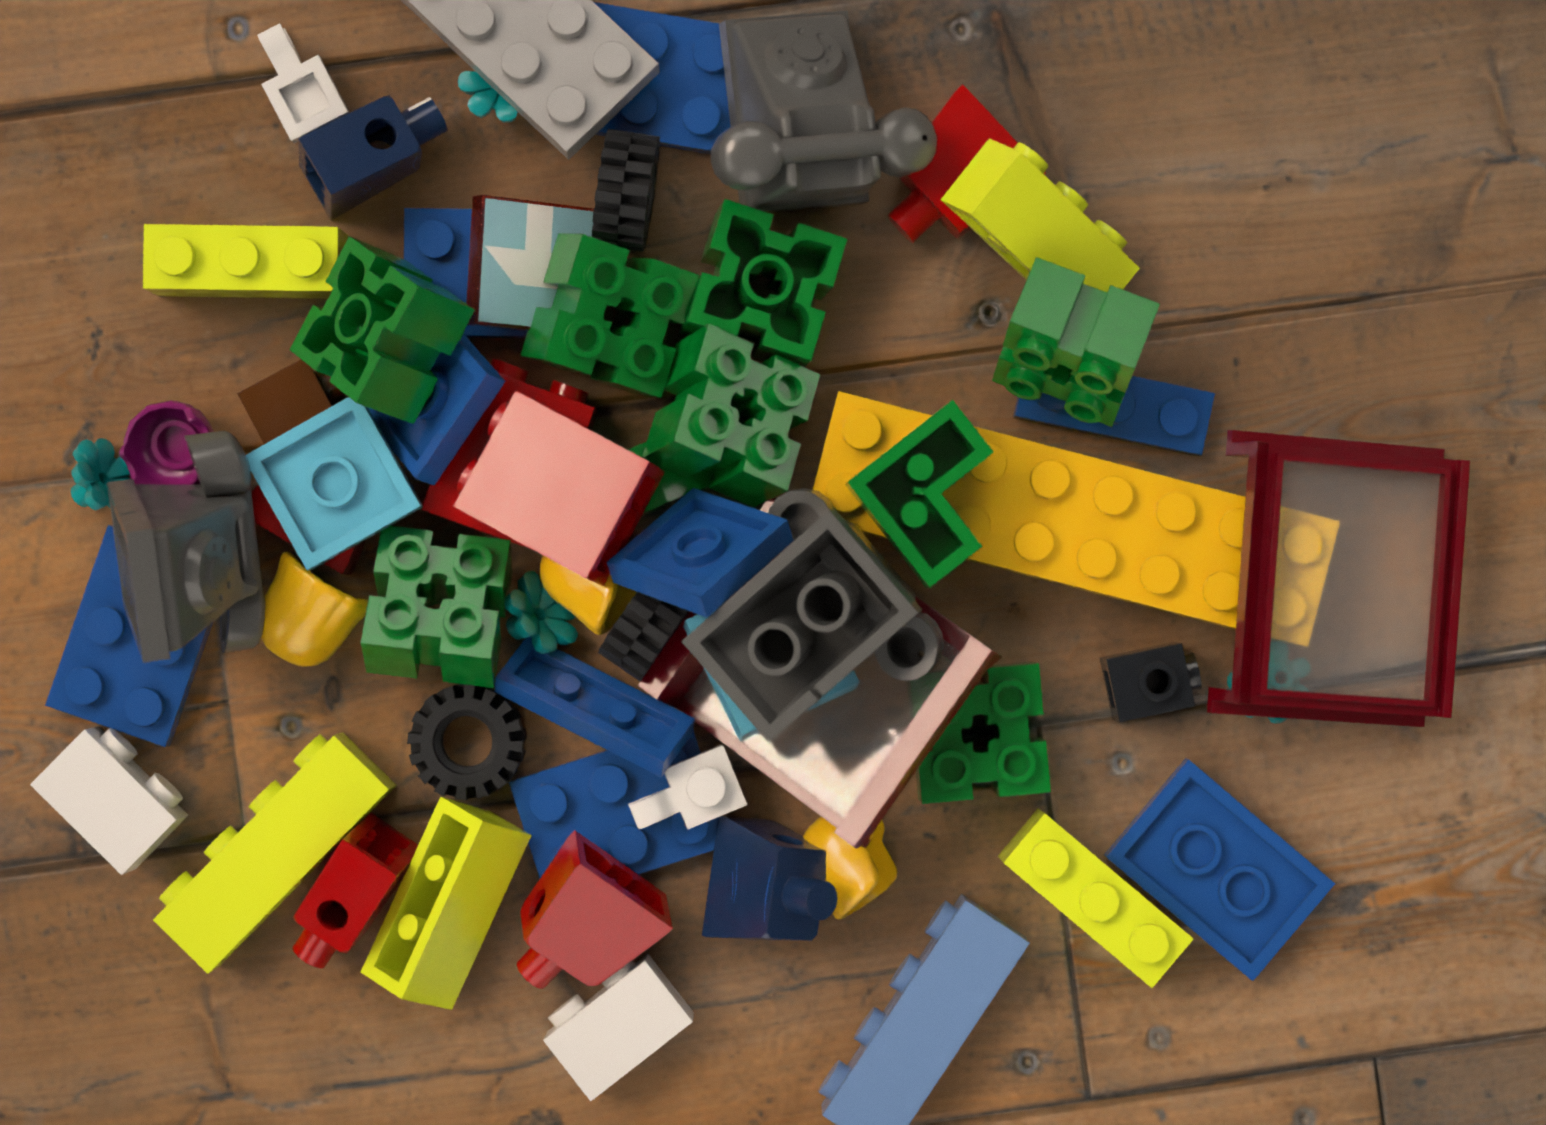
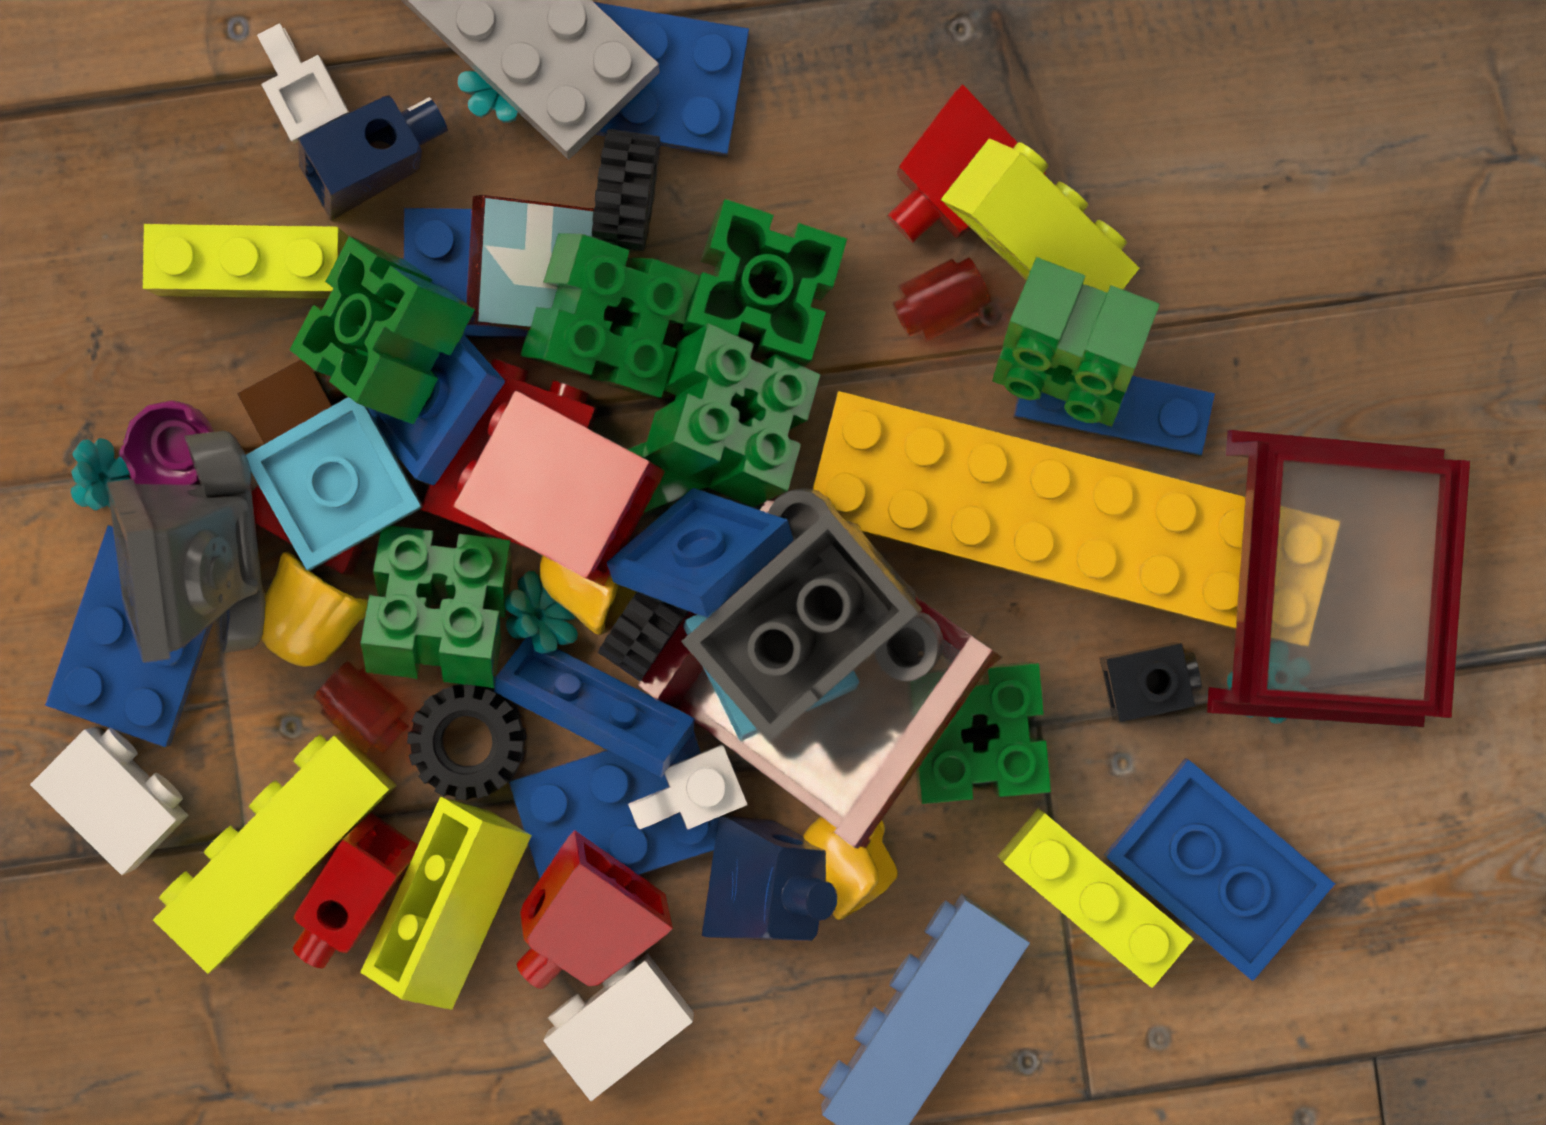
(362, 709): none -> clear red brick
(805, 118): dark grey piece -> none
(905, 491): green brick -> none
(941, 299): none -> clear red brick

